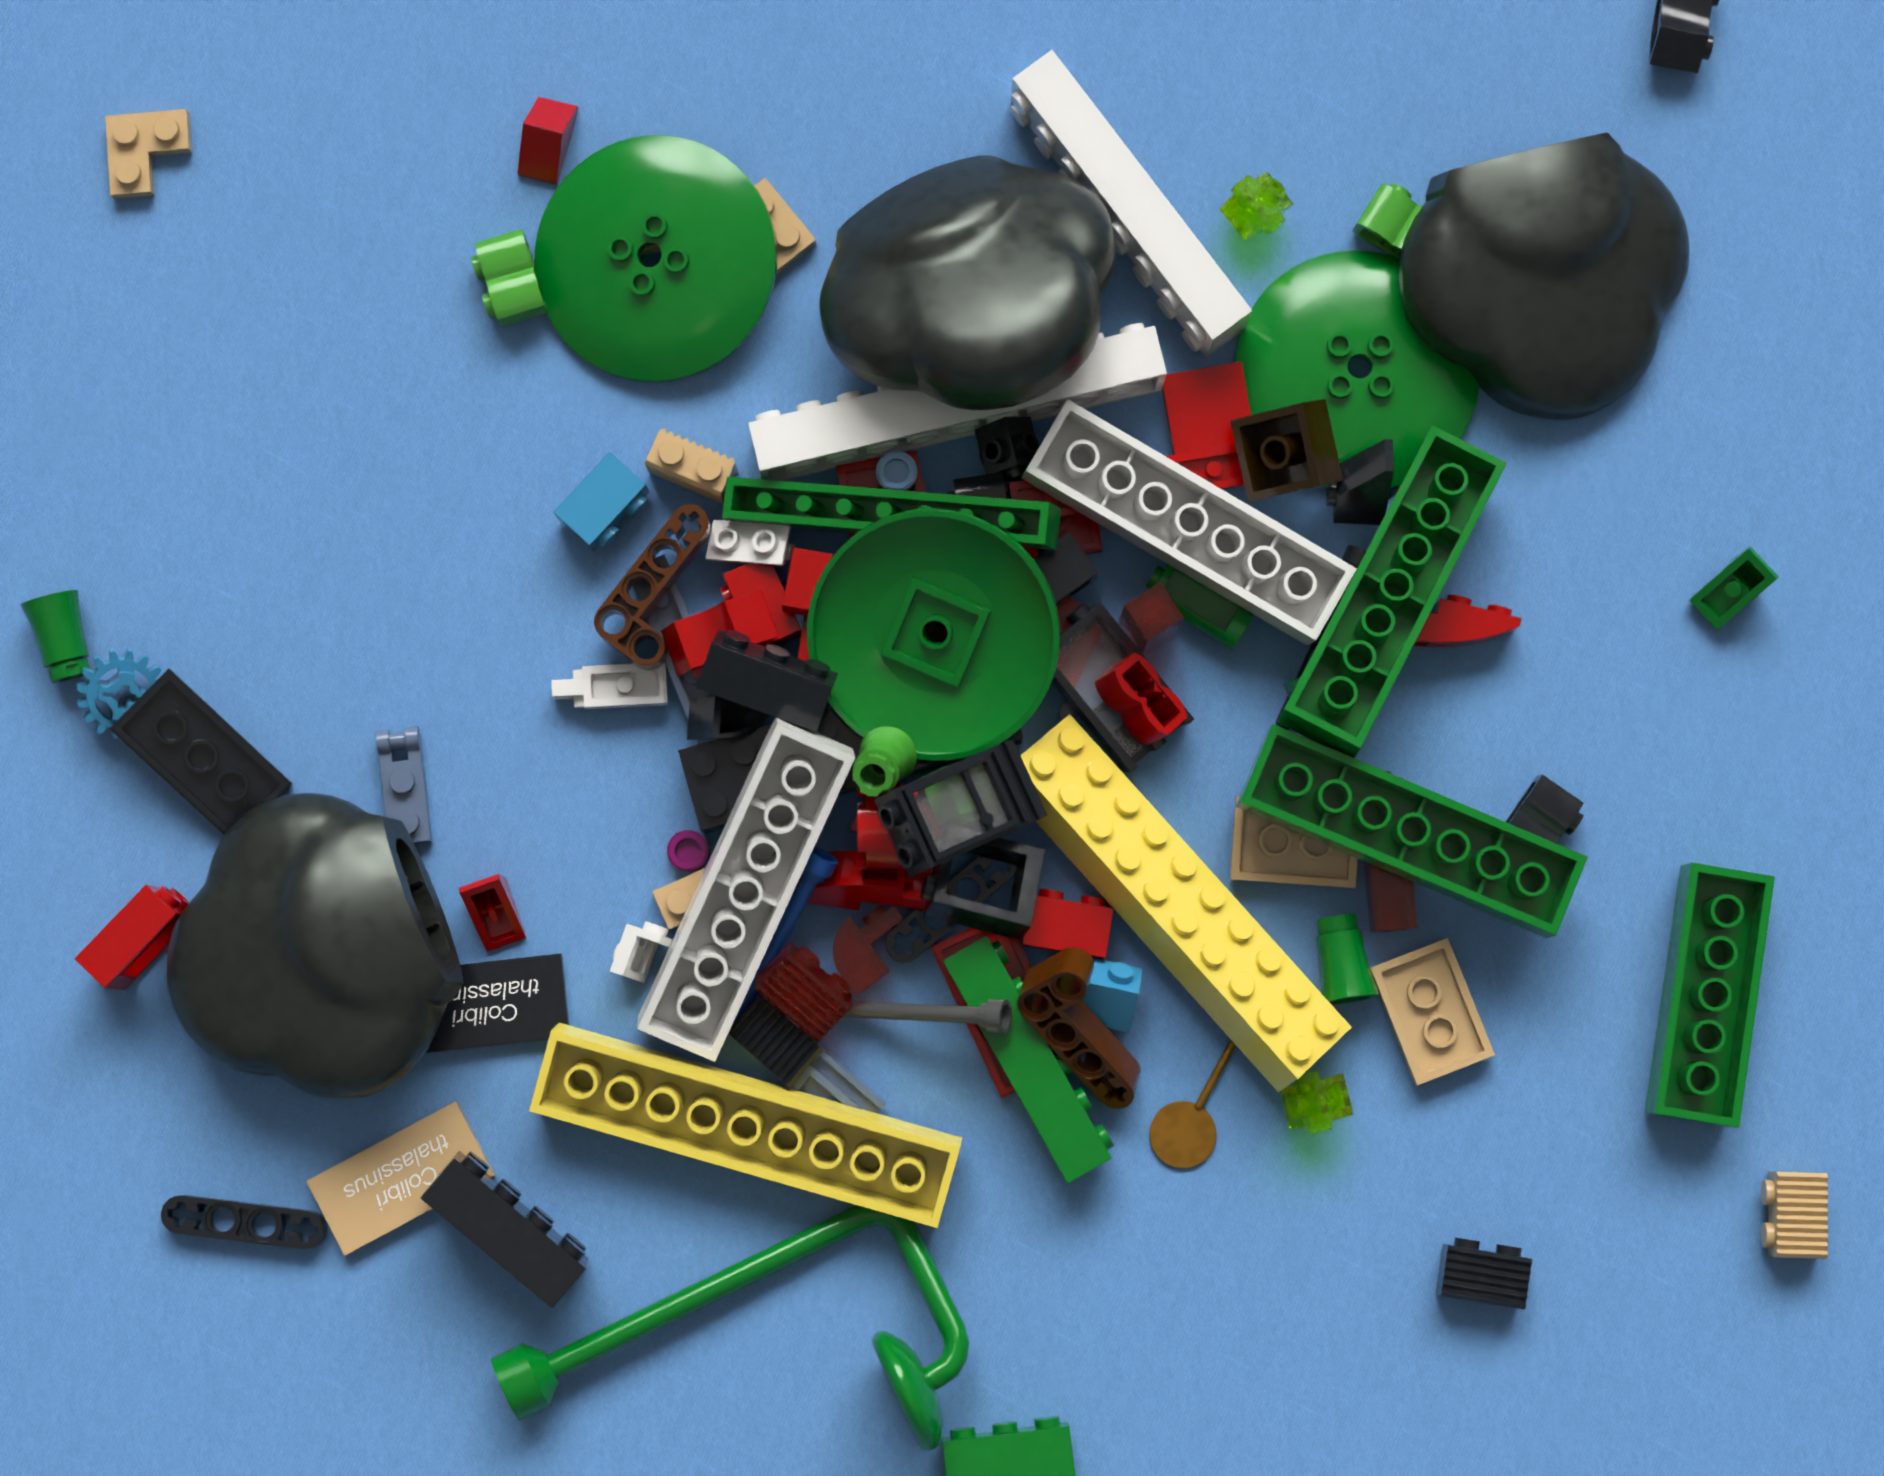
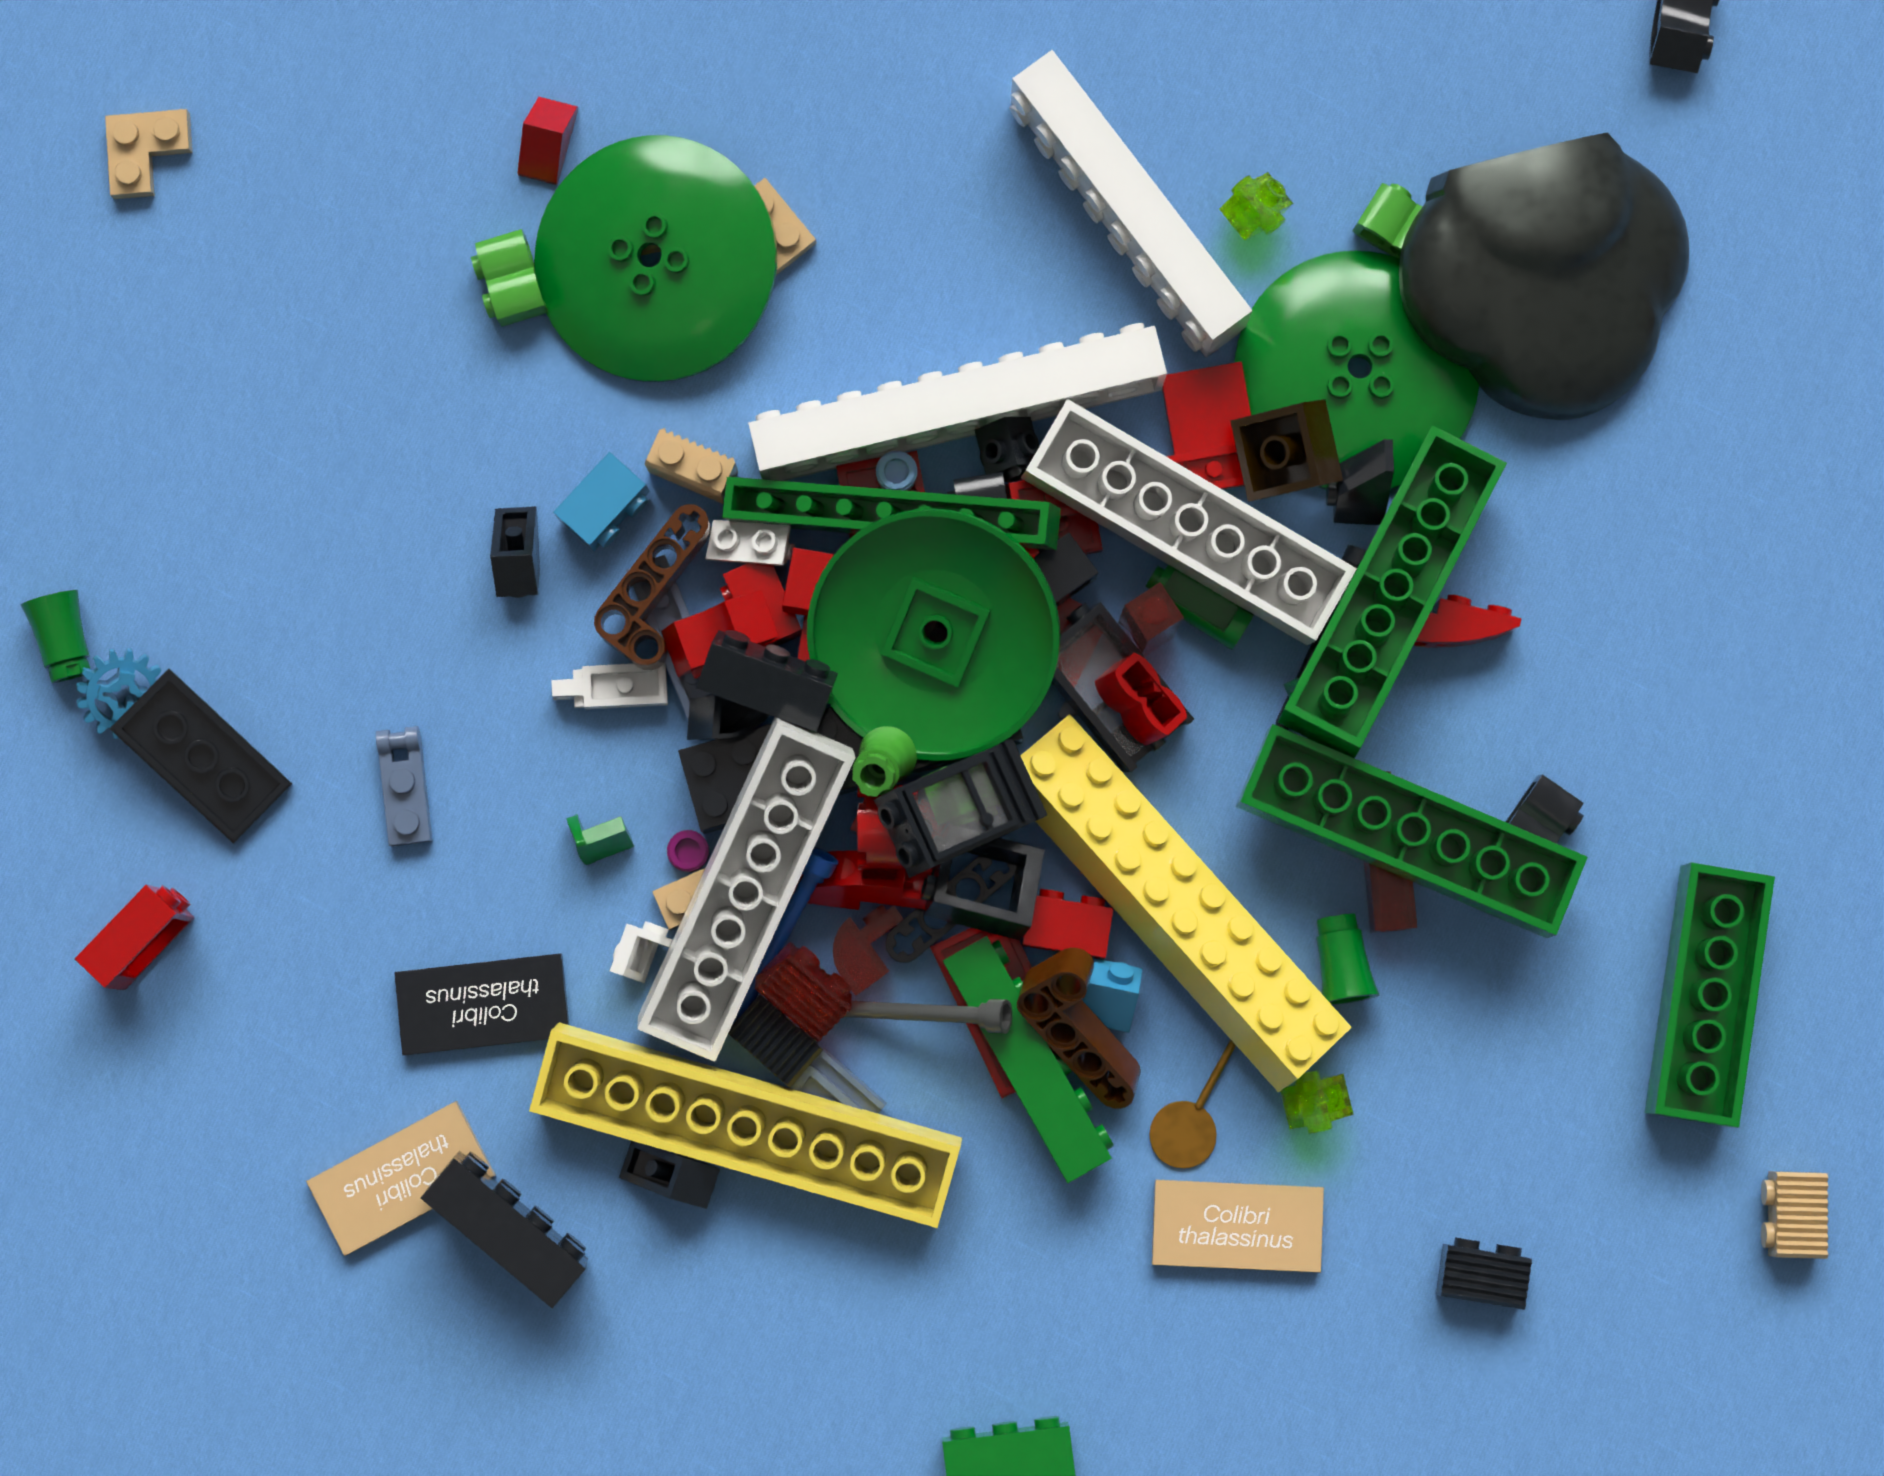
(243, 1227): black beam -> none
(314, 949): pearl dark grey plant -> none
(493, 911): red slope -> none
(515, 552): none -> black slope
(532, 1376): green piece -> none
(599, 840): none -> green tile
(670, 1174): none -> black slope
(970, 283): pearl dark grey plant -> none
(1237, 1225): none -> tan tile
(1279, 855): tan plate -> none
(1431, 1012): tan plate -> none
(1733, 587): green slope -> none

